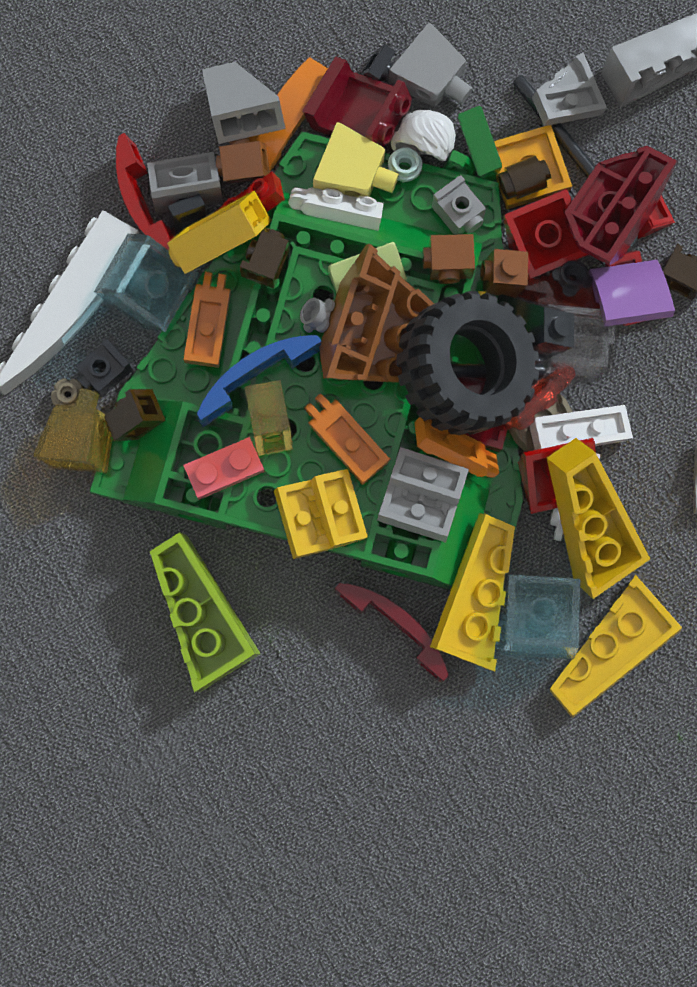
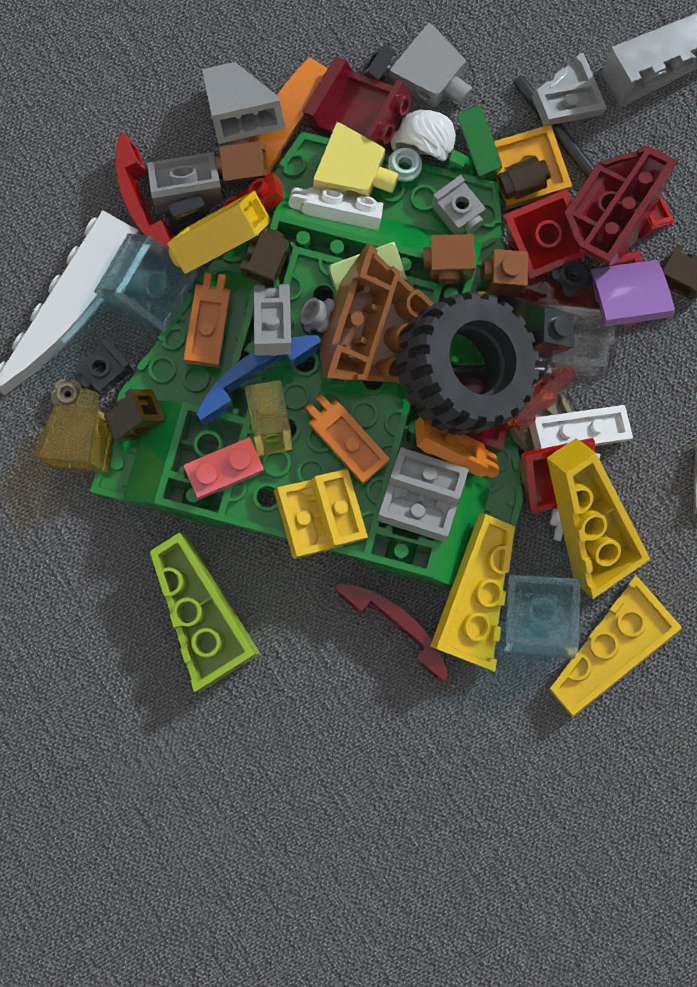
(272, 320): none -> light grey plate

